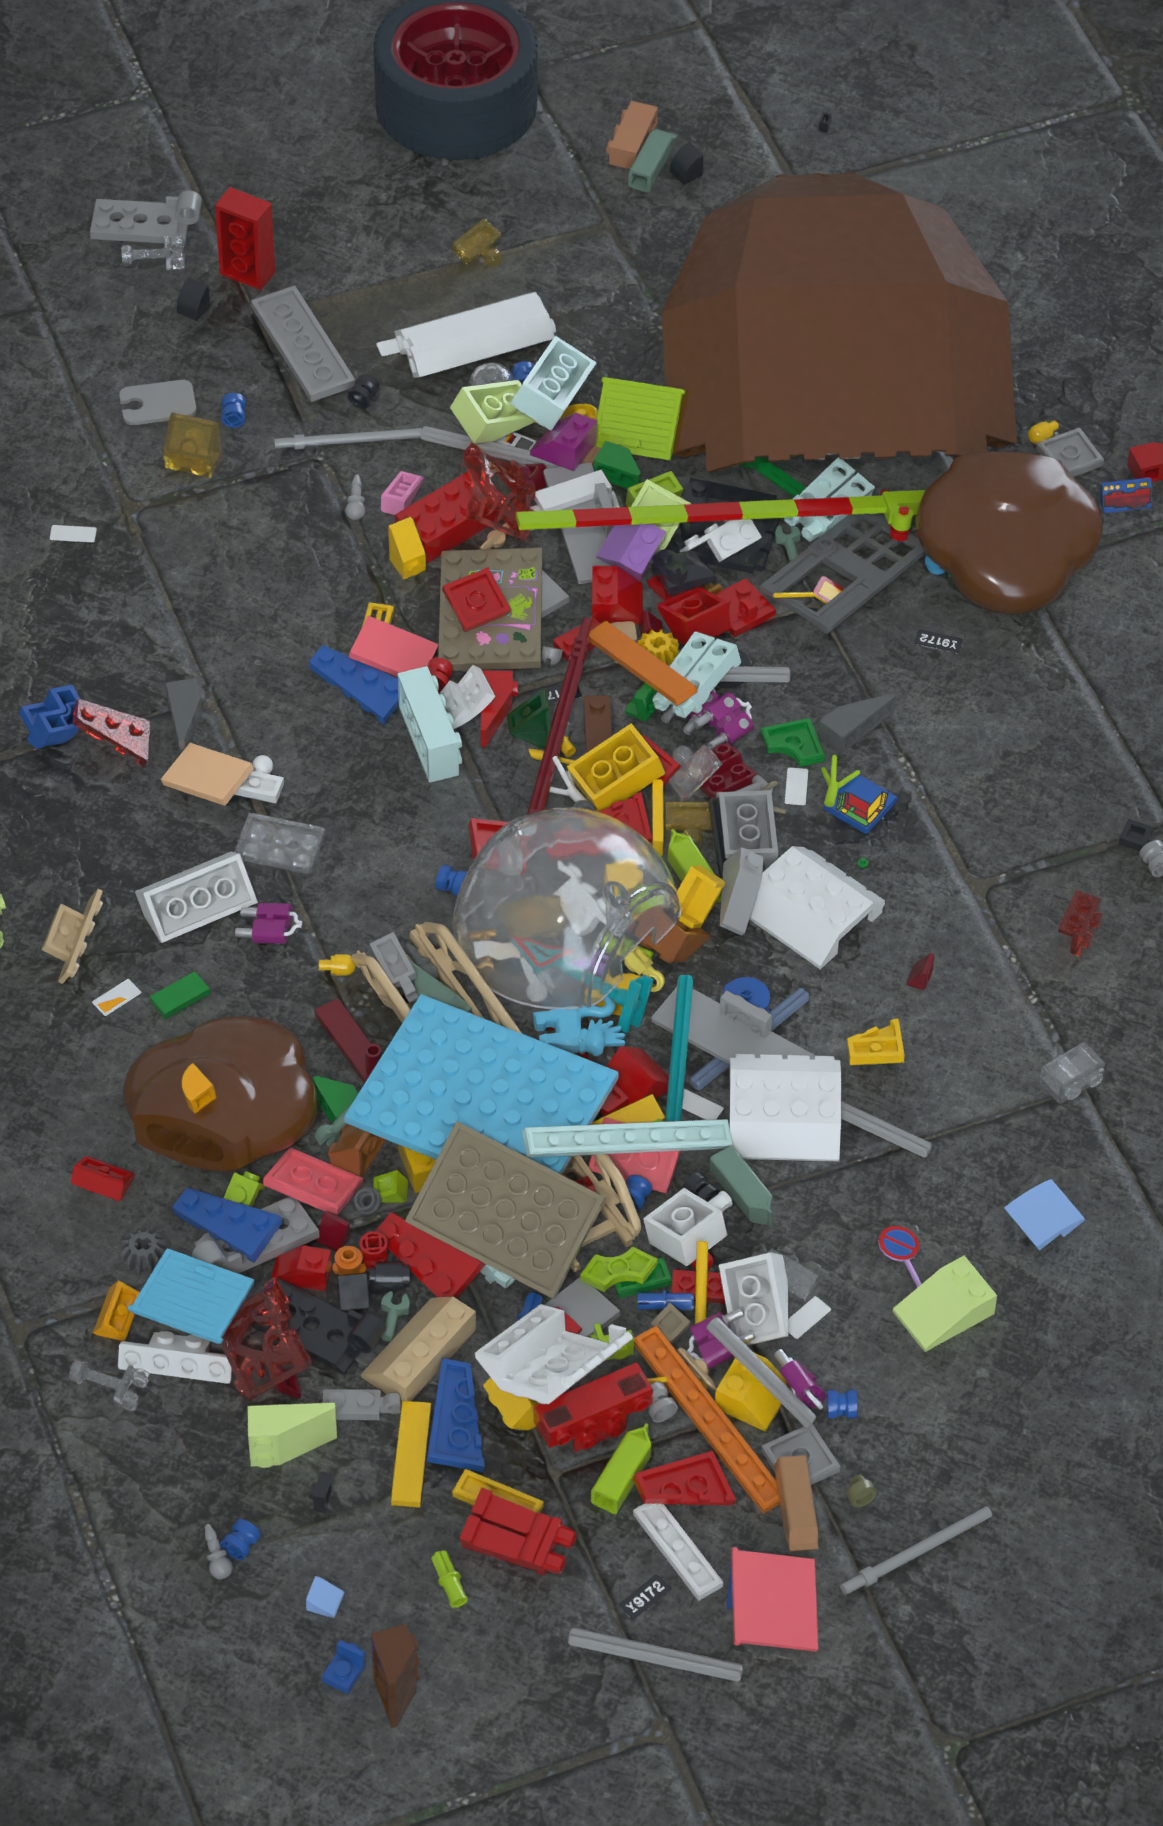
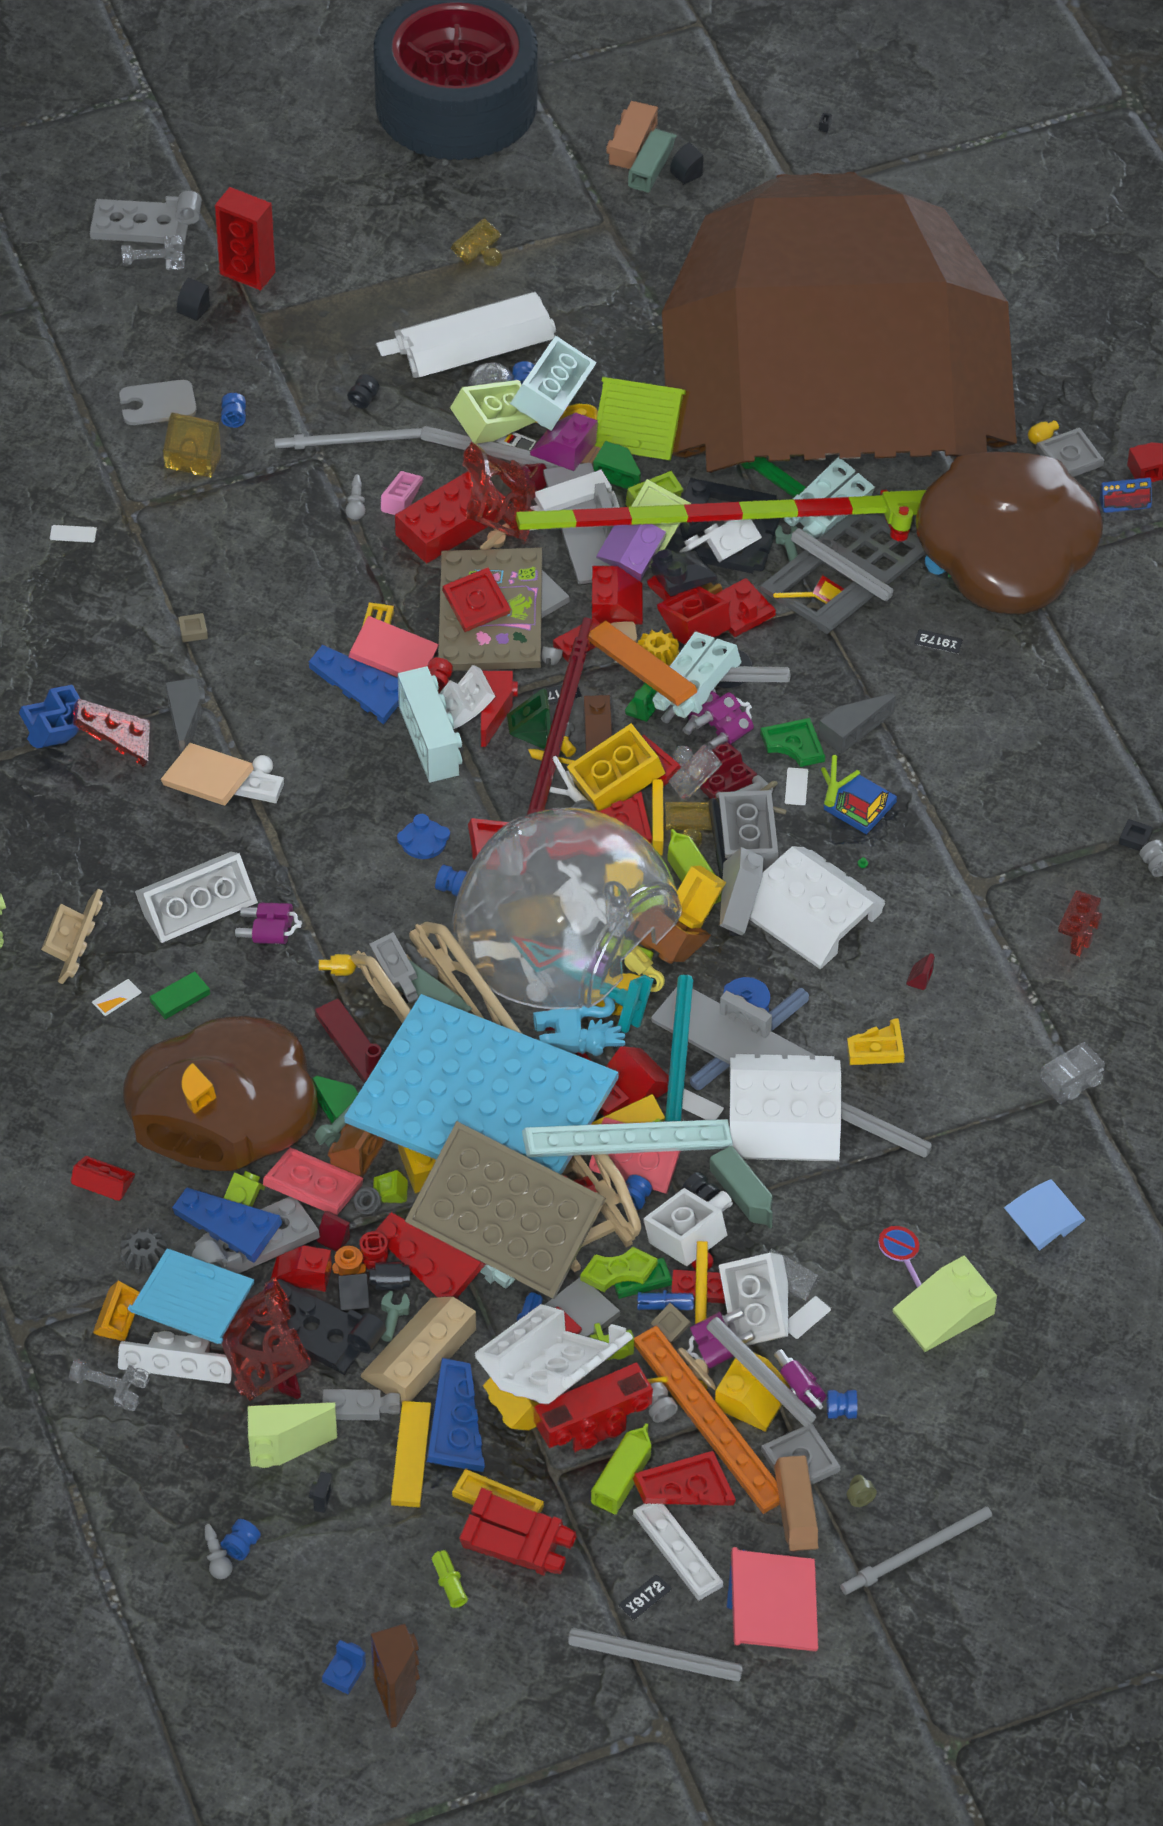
(193, 627): none -> dark tan plate
(280, 843): clear plate -> none
(303, 343): light grey plate -> none
(324, 1598): light blue slope -> none
(406, 548): yellow slope -> none
(423, 838): none -> blue piece
(649, 622): dark red slope -> none
(842, 564): none -> light grey axle

